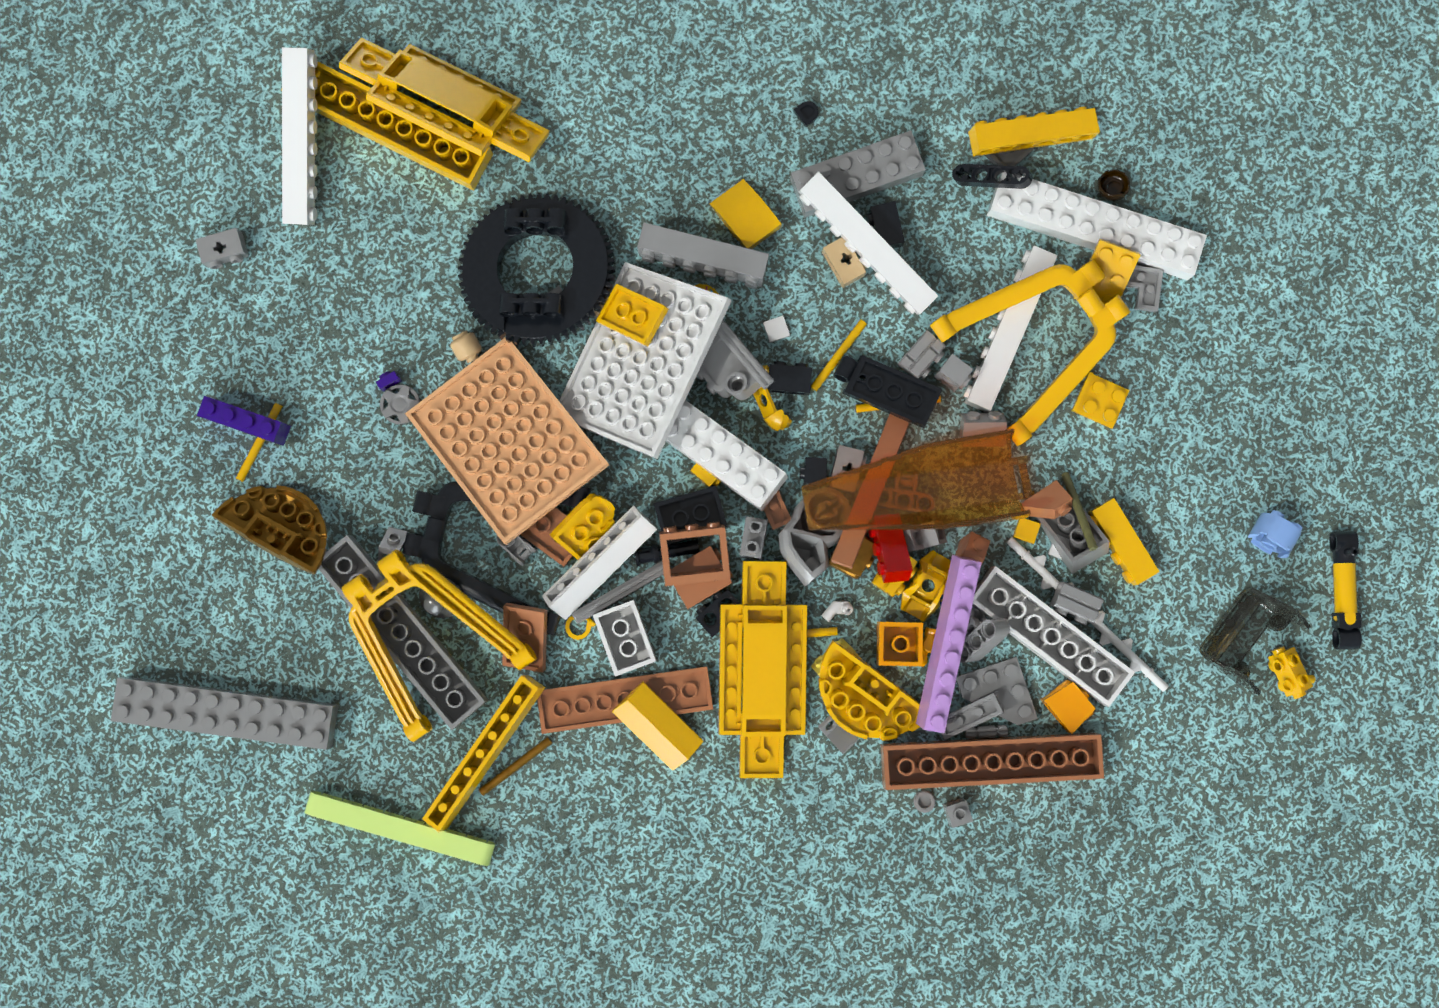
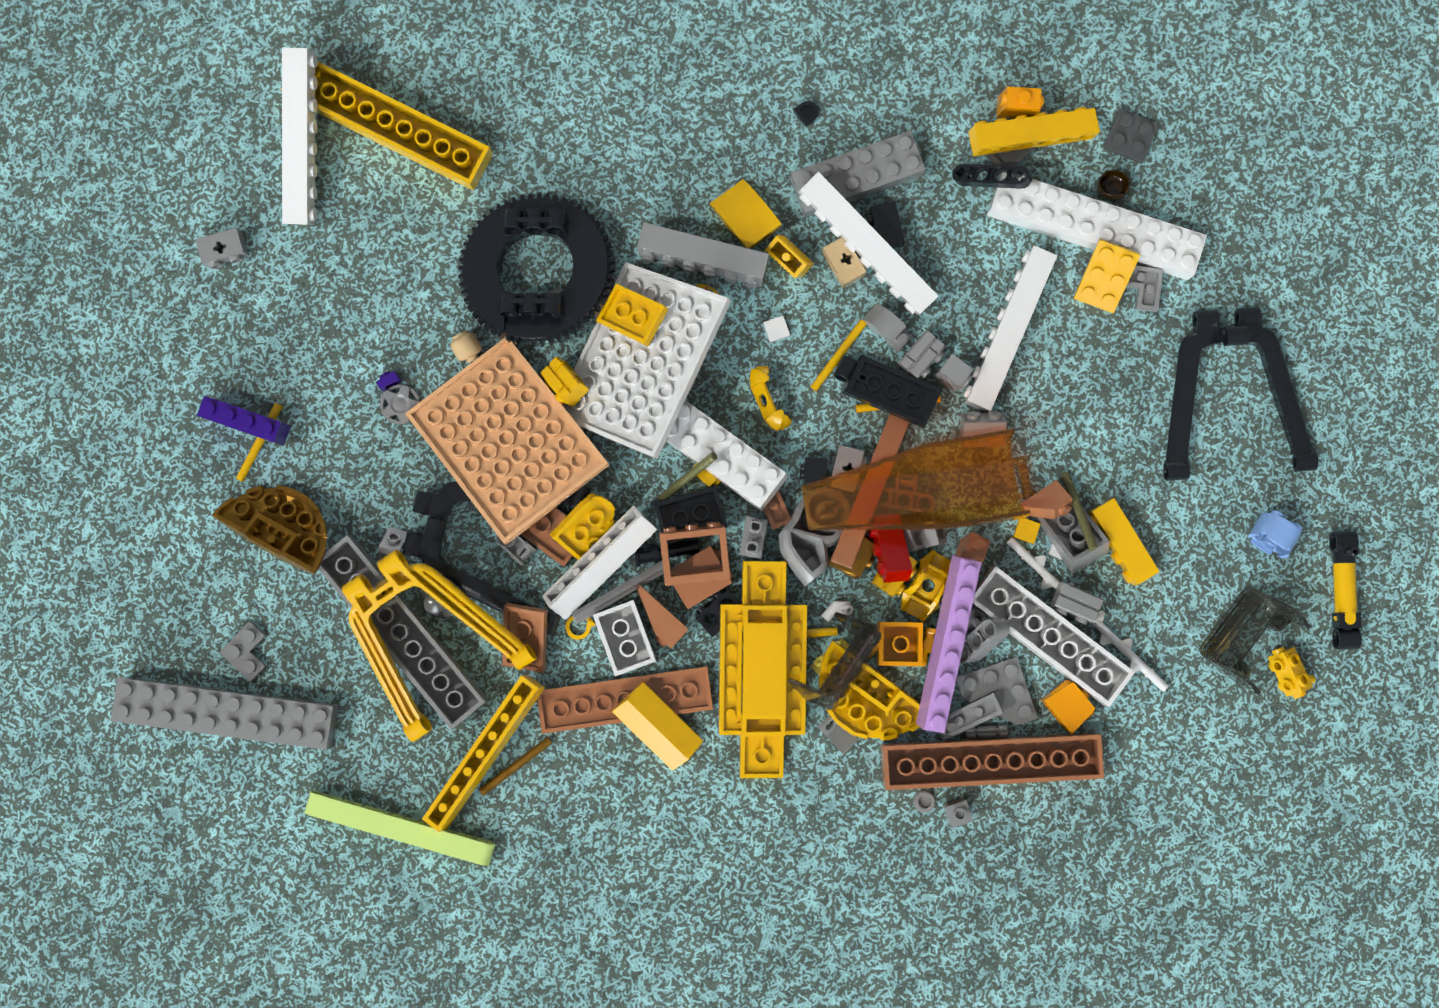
(239, 651): none -> light grey plate
(449, 87): yellow piece -> none
(564, 382): none -> yellow brick
(663, 622): none -> nougat slope
(688, 476): none -> olive bar
(732, 367): light grey brick -> none
(789, 256): none -> yellow brick
(790, 378): black brick -> none
(848, 667): none -> clear smoke windscreen
(887, 326): none -> light grey brick
(1019, 101): none -> light orange torso
(1100, 400): yellow piece -> none
(1101, 315): yellow piece -> none
(1130, 136): none -> dark grey plate
(1246, 331): none -> black piece

